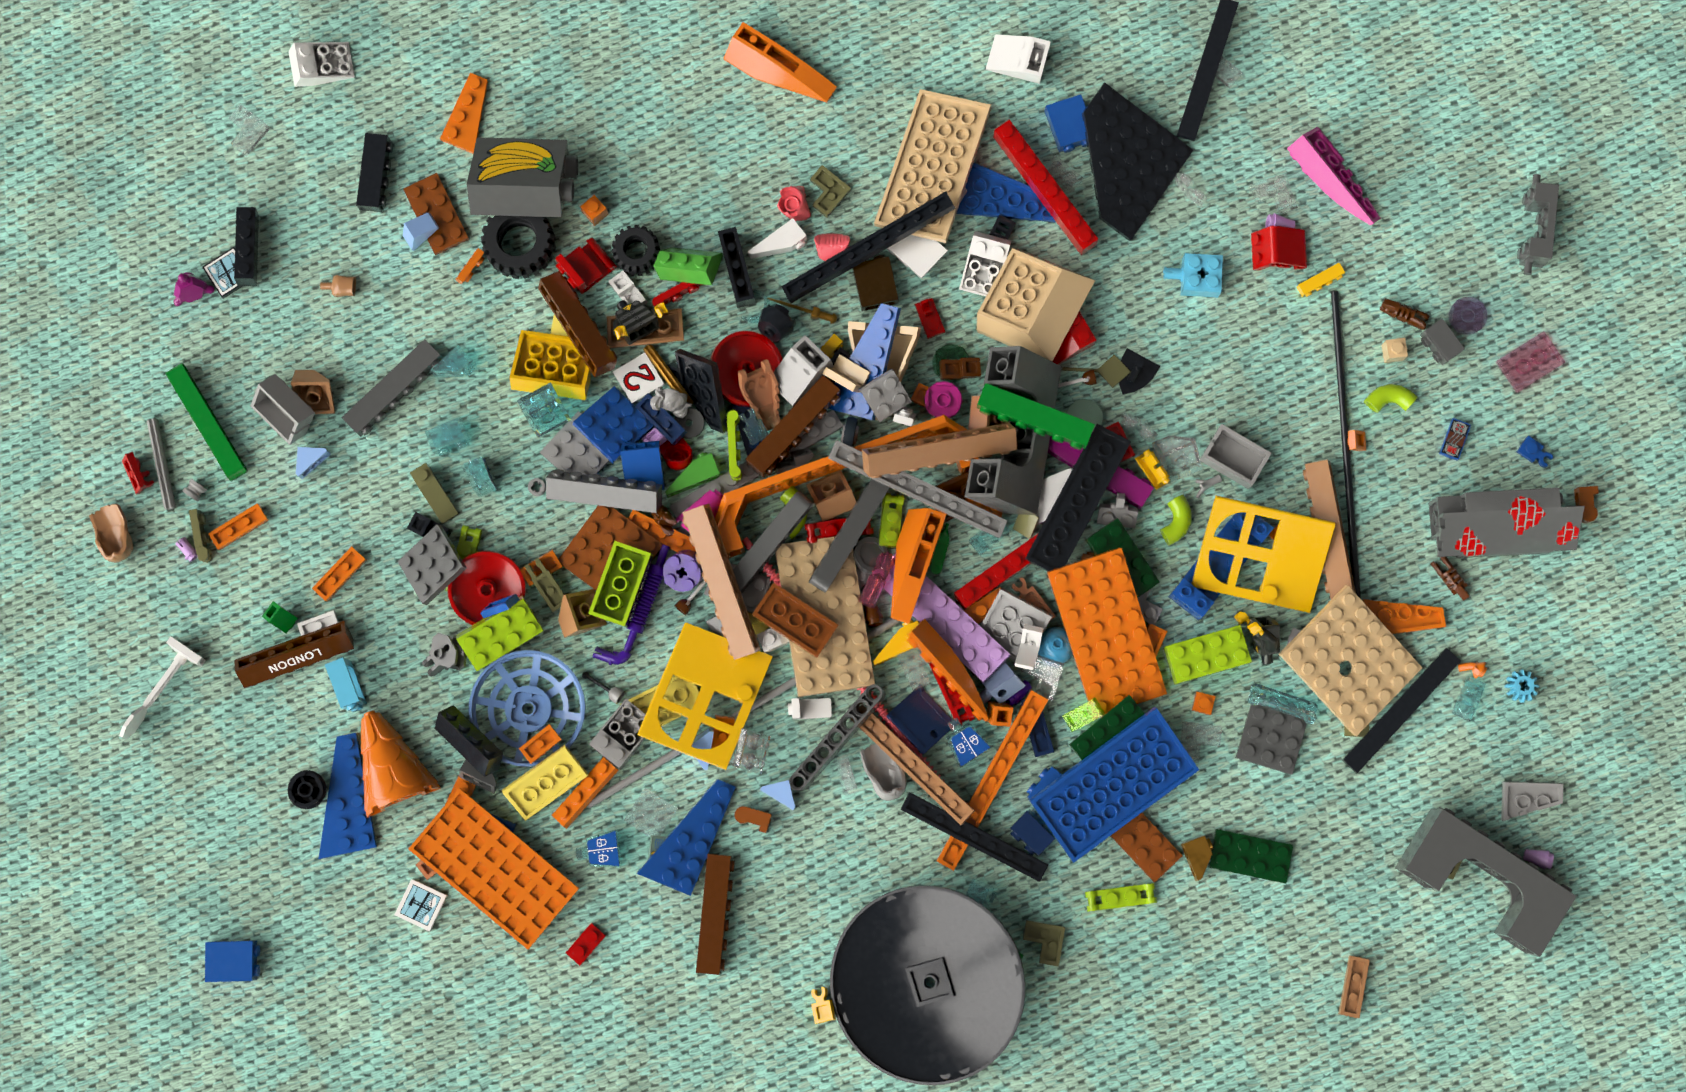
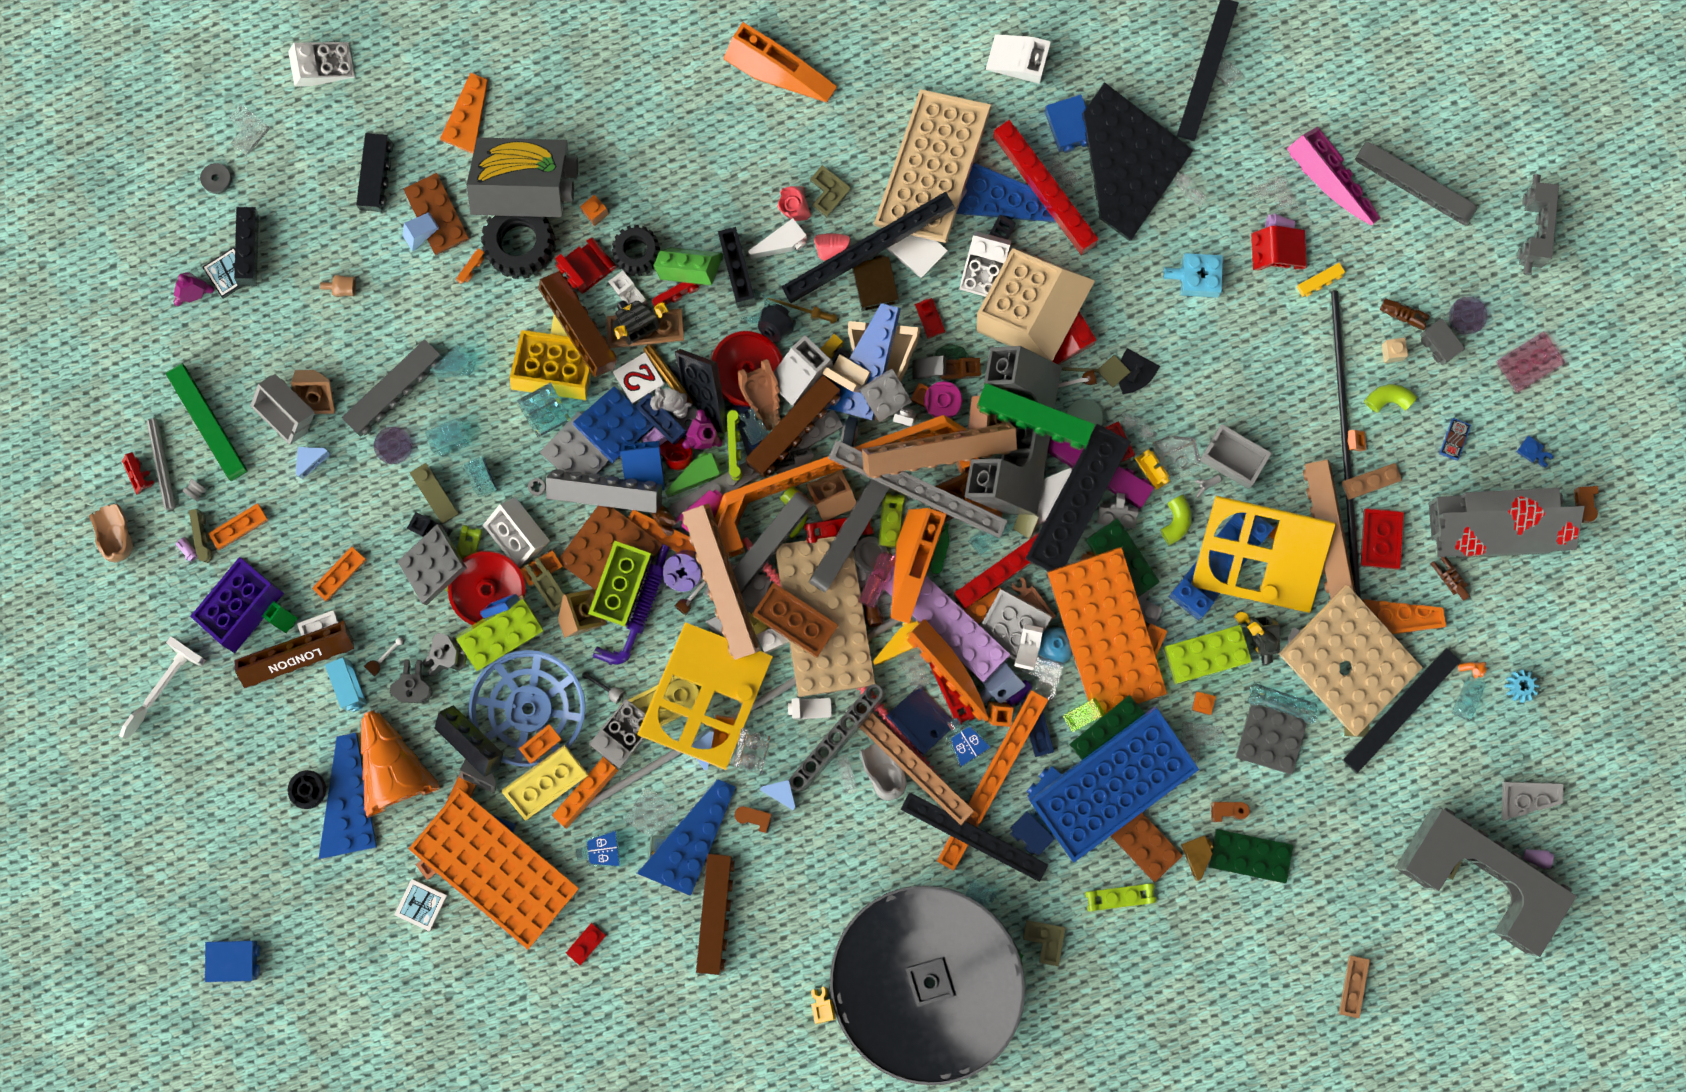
(221, 184): none -> dark grey piece
(236, 605): none -> dark purple slope
(374, 666): none -> hinge
(393, 445): none -> clear purple tile
(411, 683): none -> dark grey hinge
(516, 532): none -> white slope
(702, 433): none -> magenta rock
(929, 367): none -> dark grey slope
(1237, 810): none -> dark orange leg
(1371, 481): none -> medium nougat plate
(1381, 539): none -> red plate
(1416, 183): none -> dark grey beam

